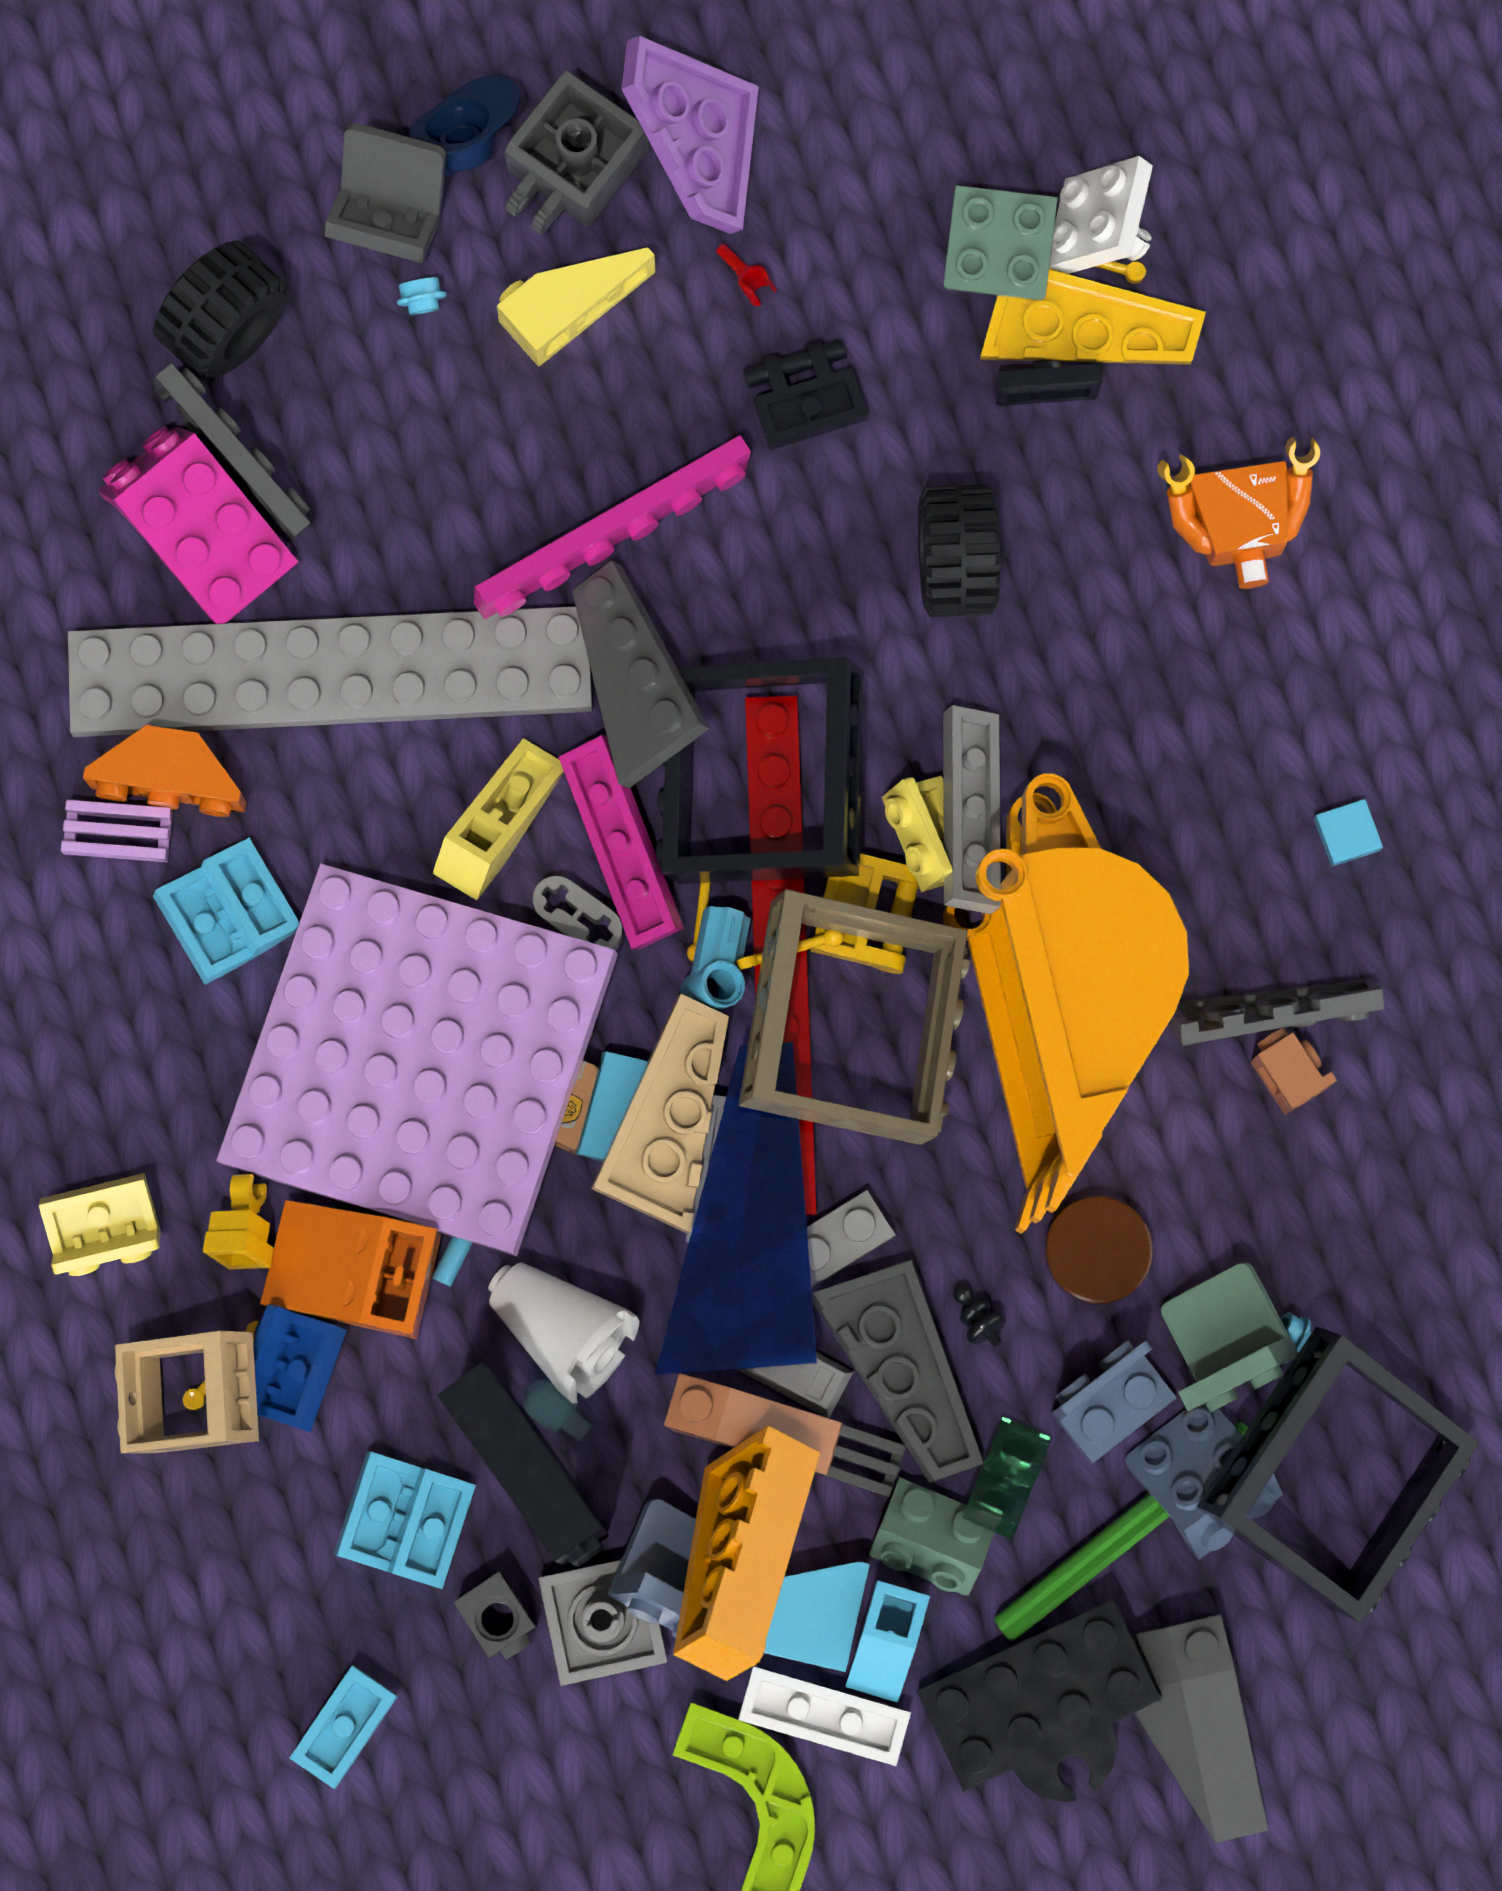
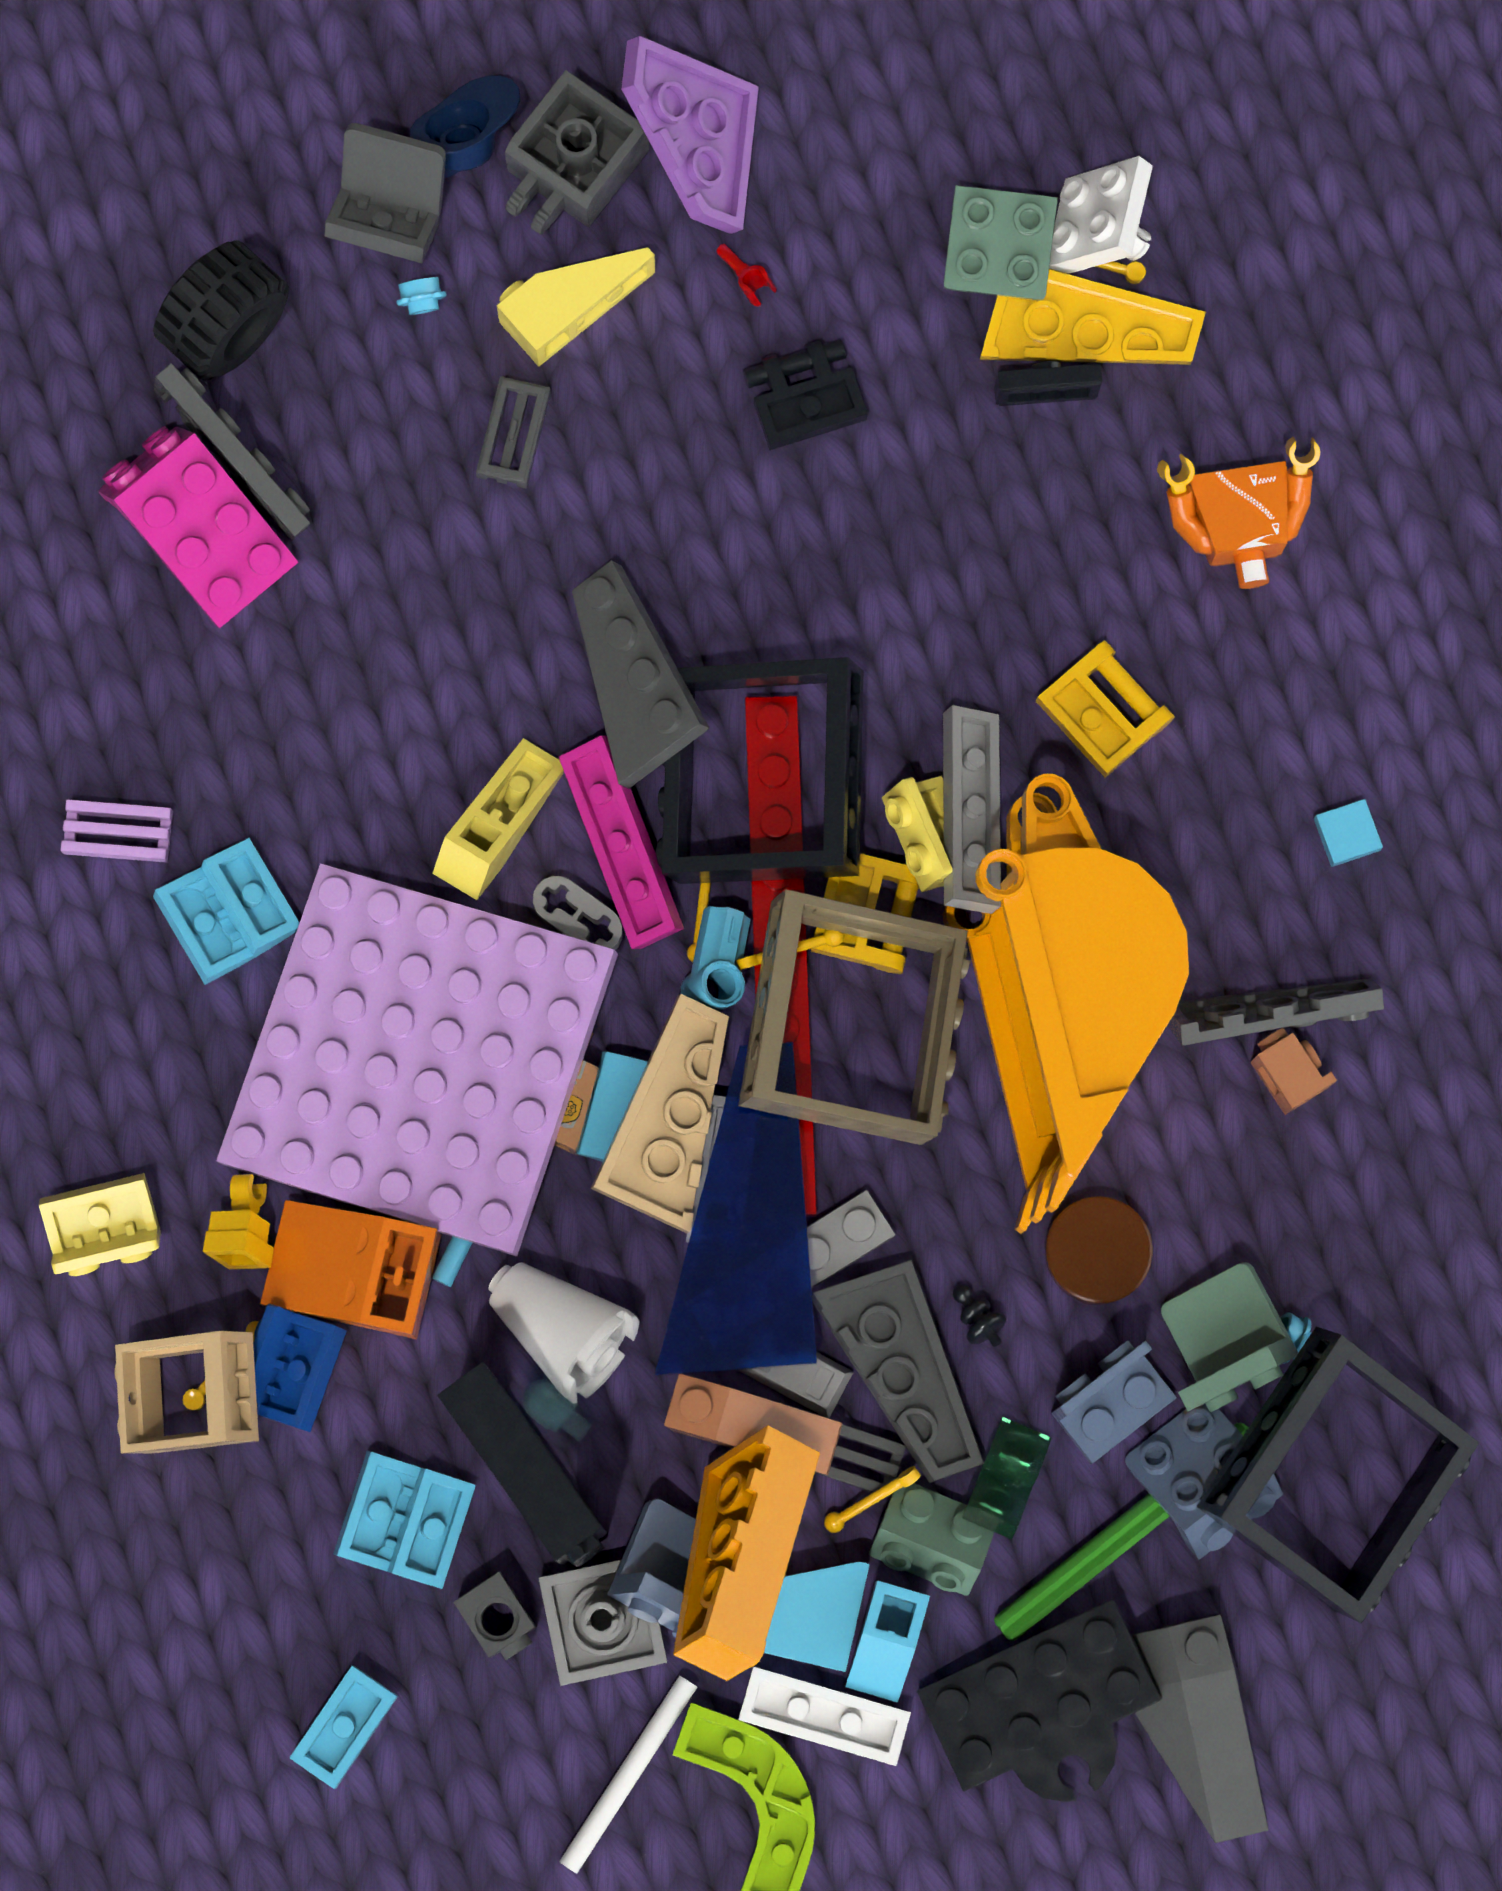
(166, 769): orange slope -> none
(328, 671): light grey plate -> none
(504, 473): none -> dark grey tile
(596, 538): dark pink plate -> none
(628, 1774): none -> white bar
(835, 1521): none -> yellow hinge
(958, 550): black tyre -> none
(1091, 717): none -> yellow plate

